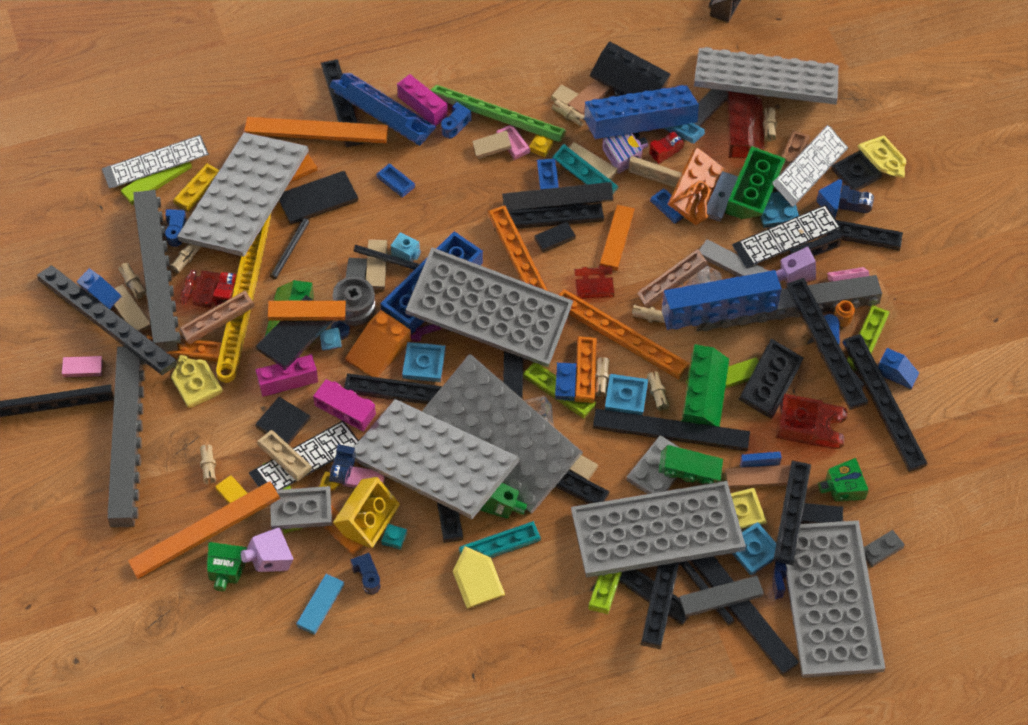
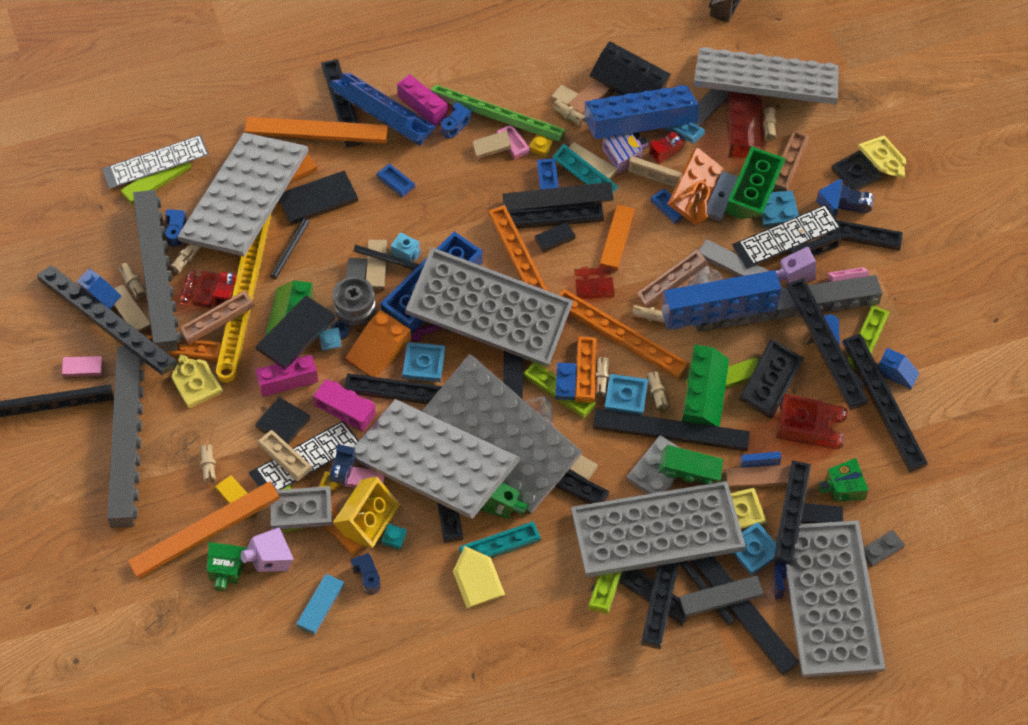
(196, 187): yellow tile -> none
(306, 310): orange tile -> none
(810, 165): sticker -> none
(844, 312): orange brick -> none

